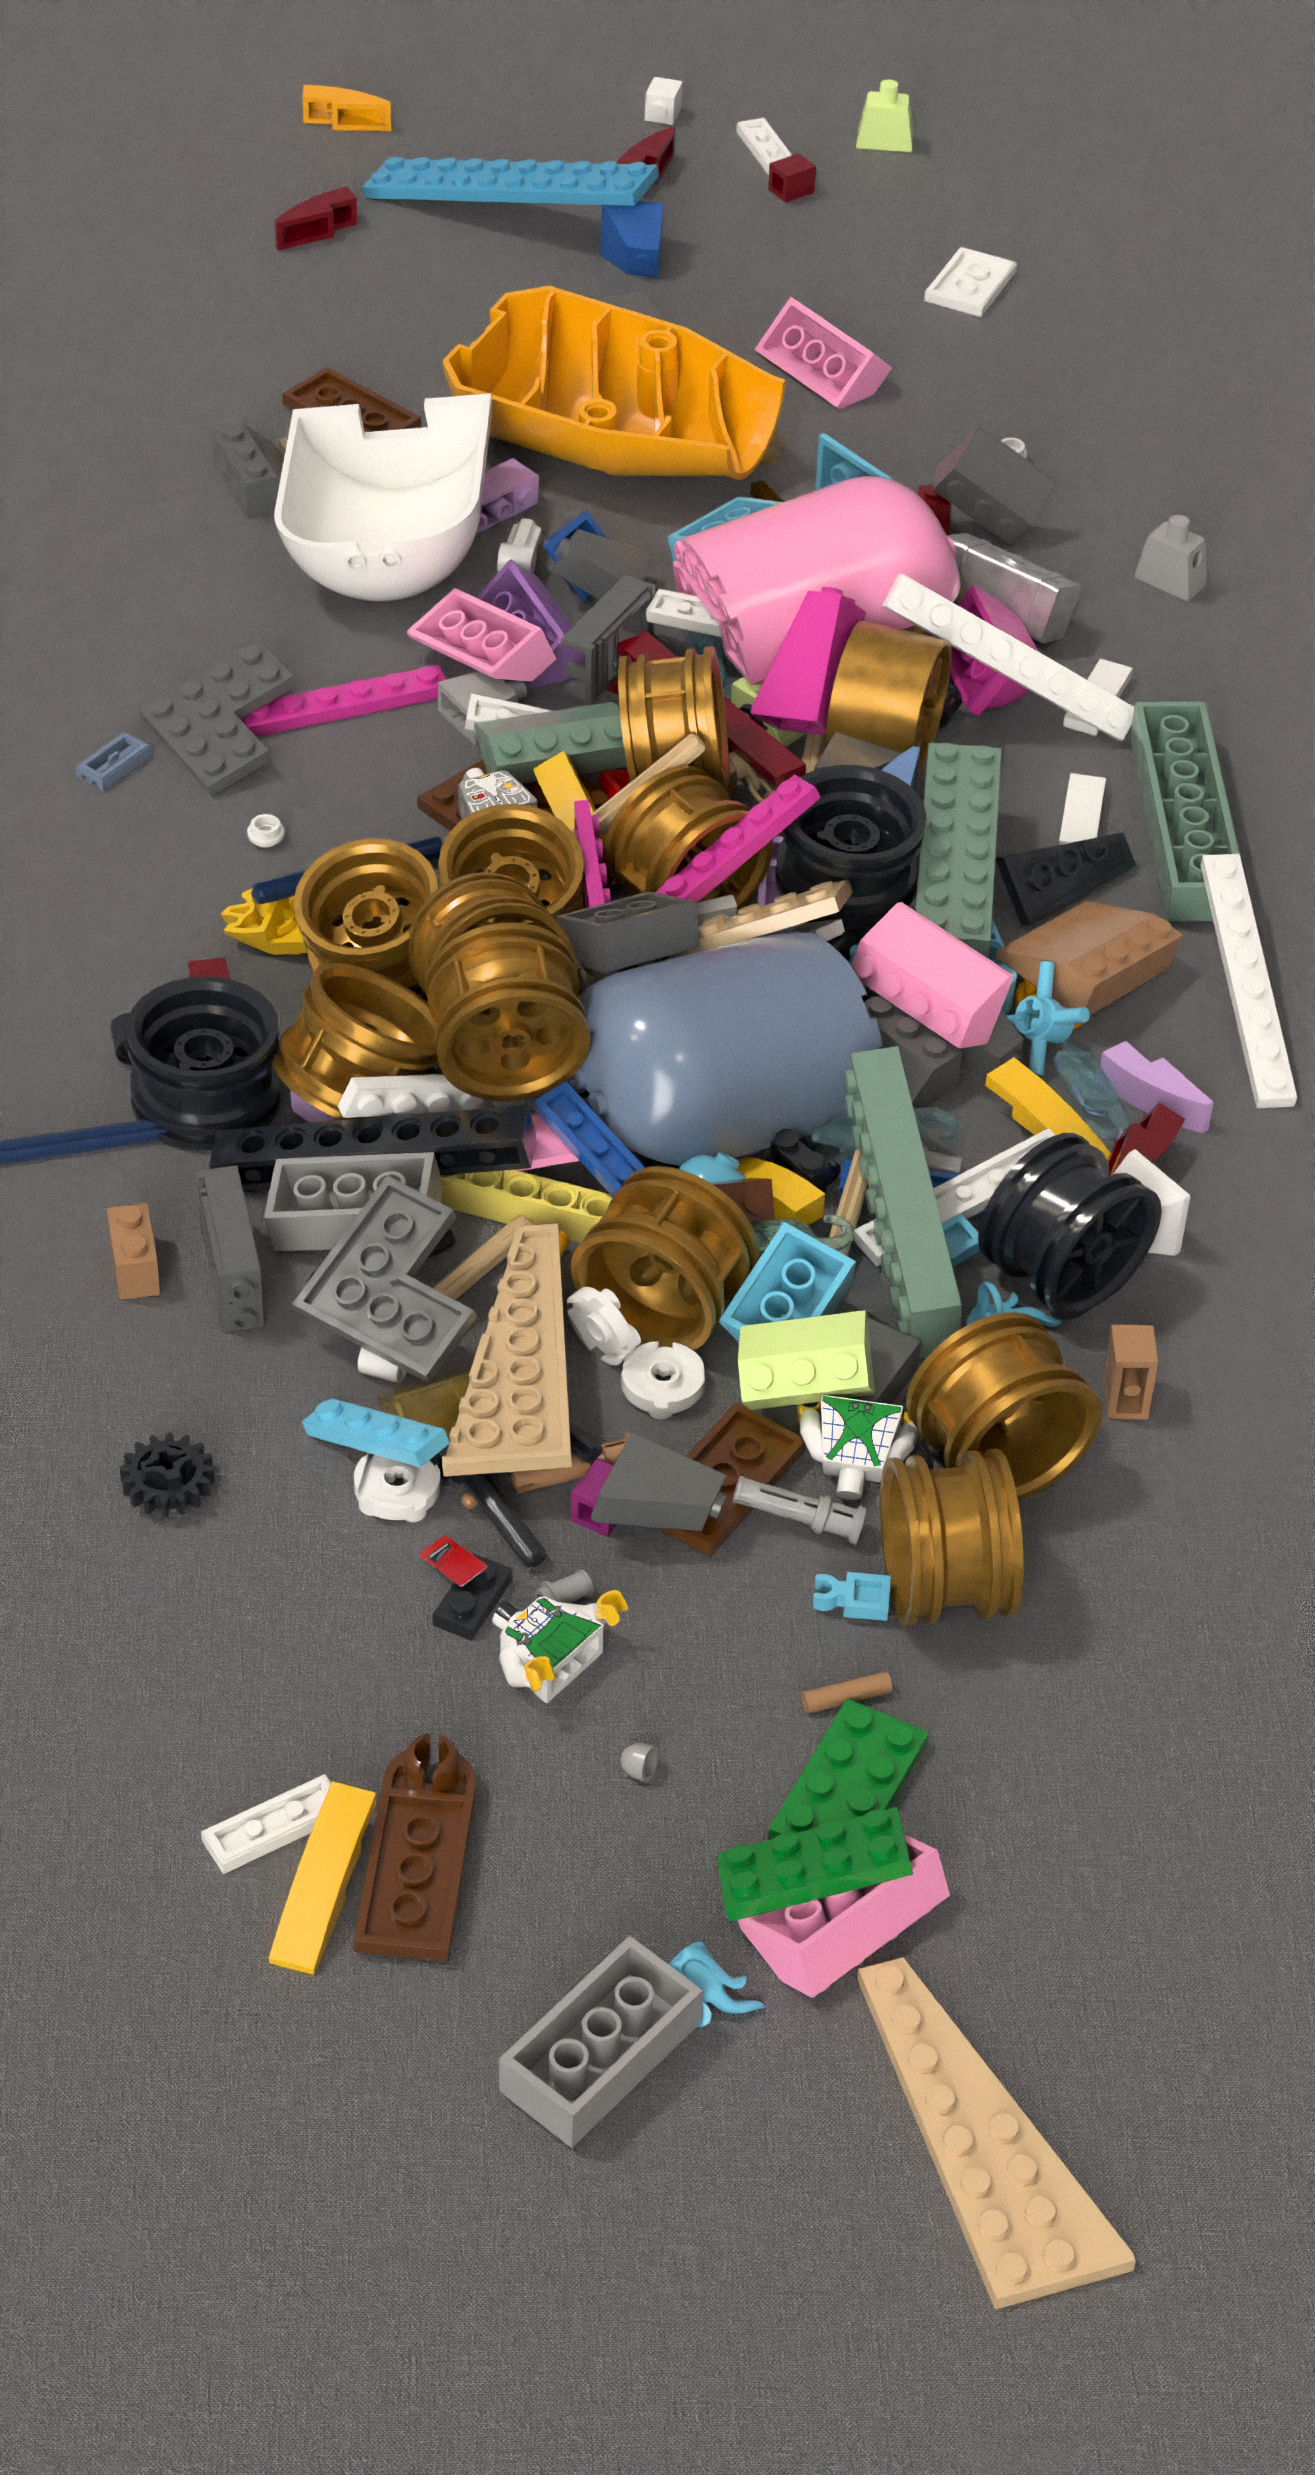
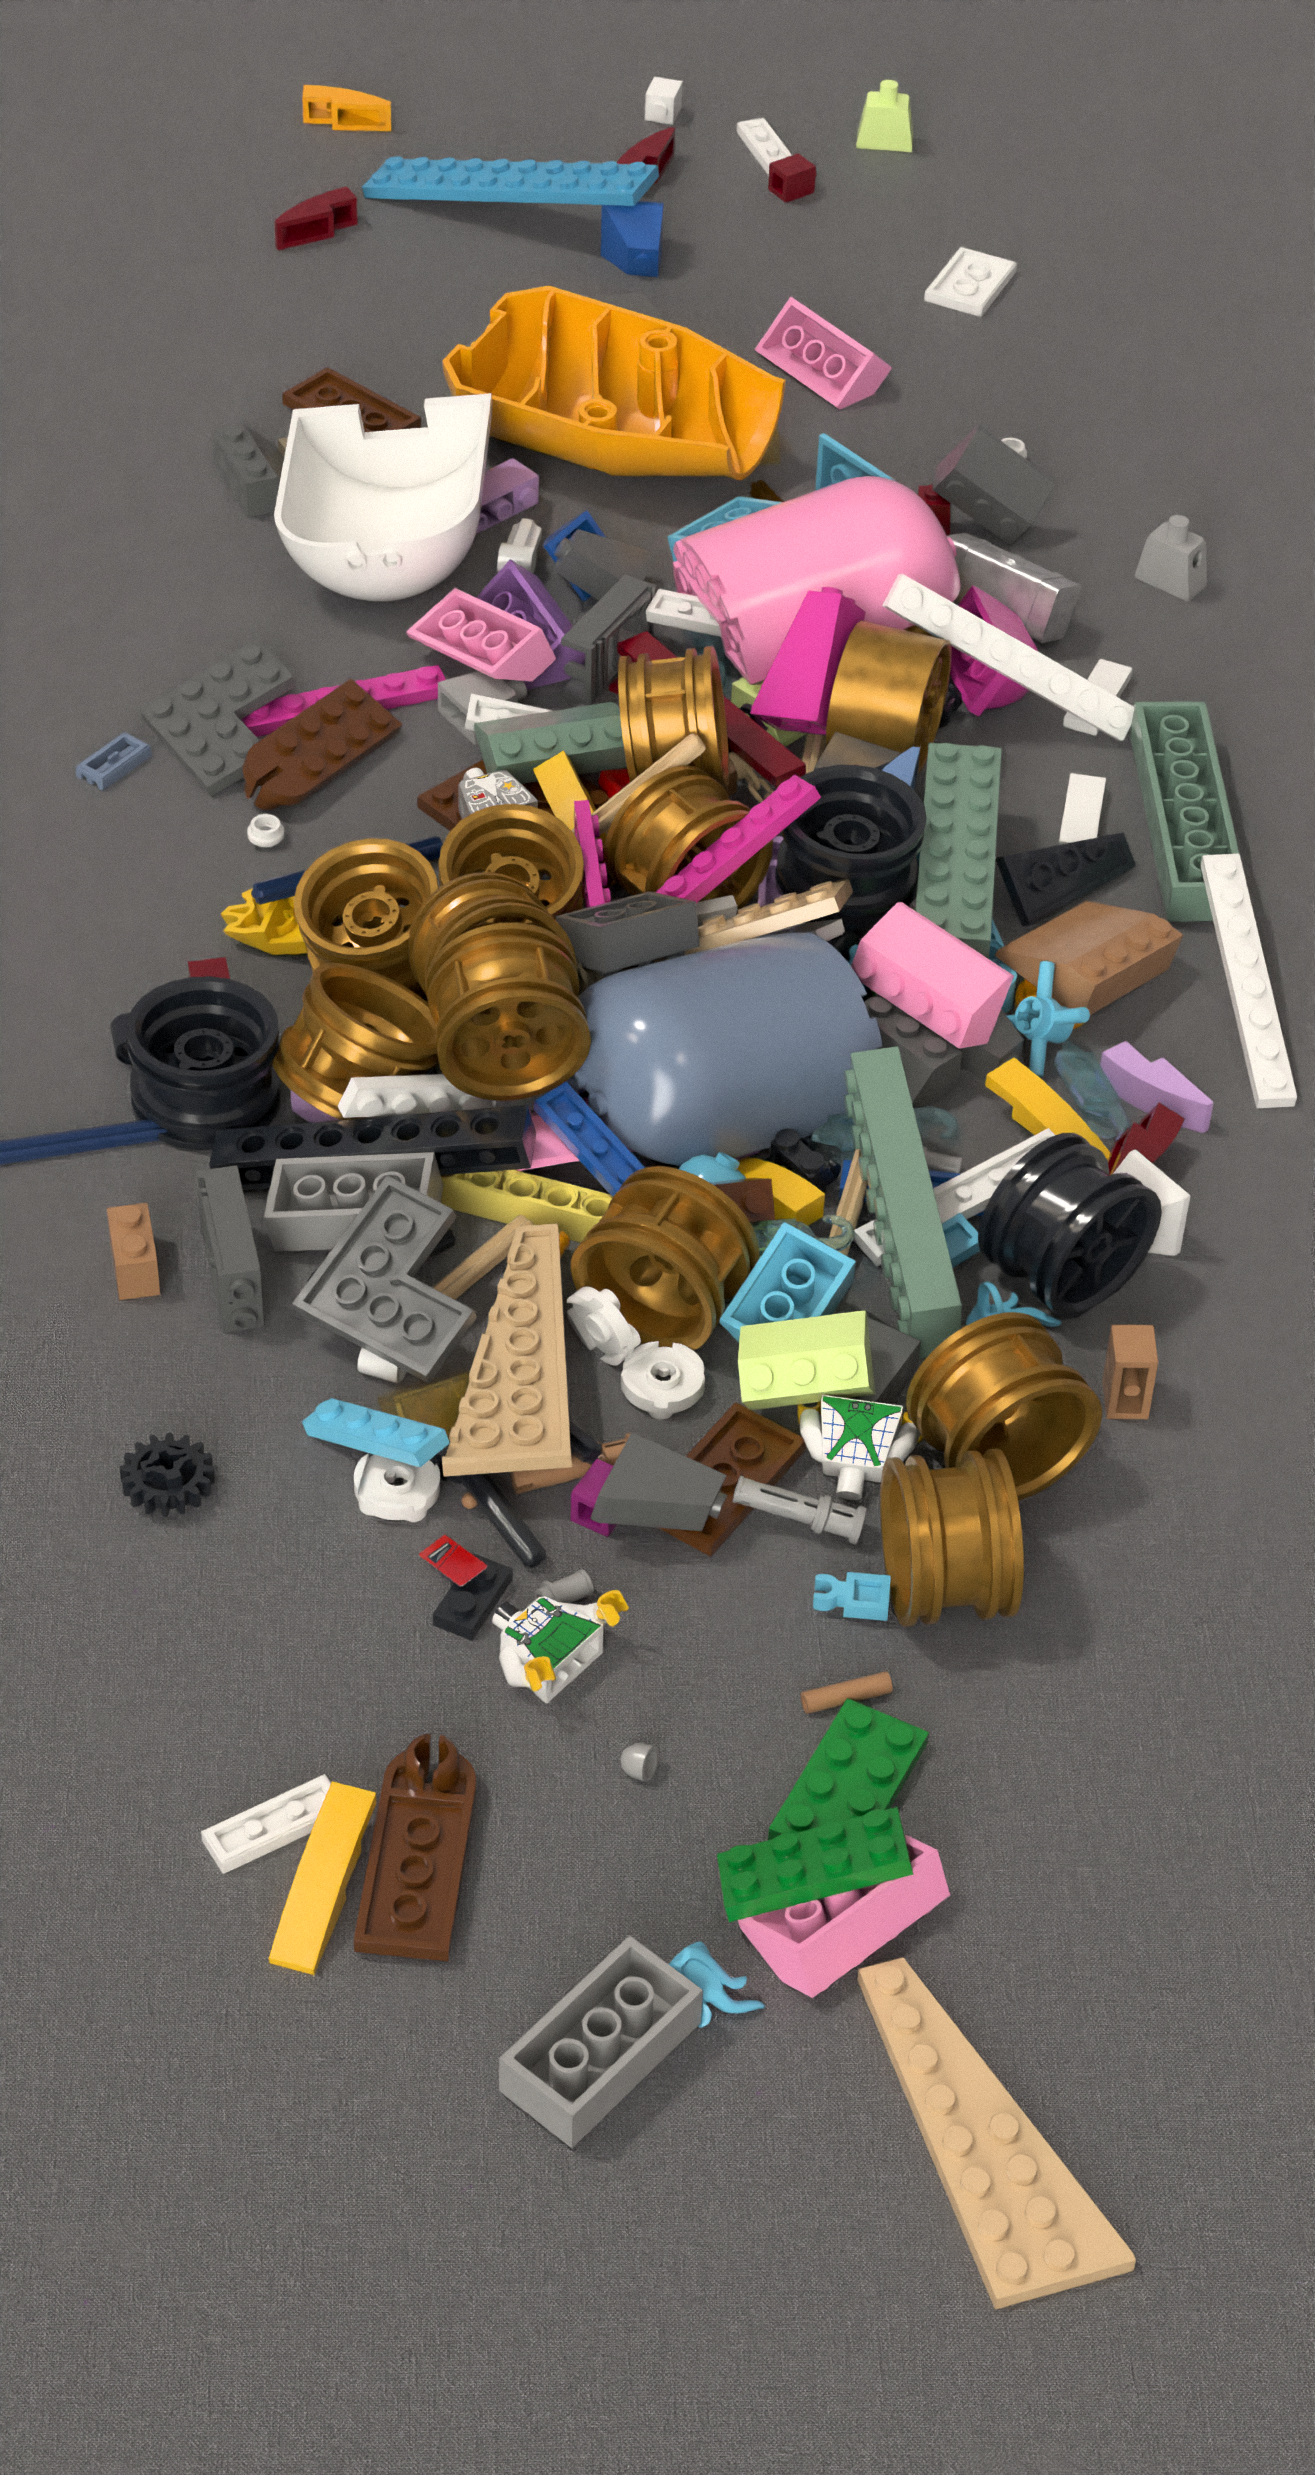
(316, 746): none -> reddish brown plate

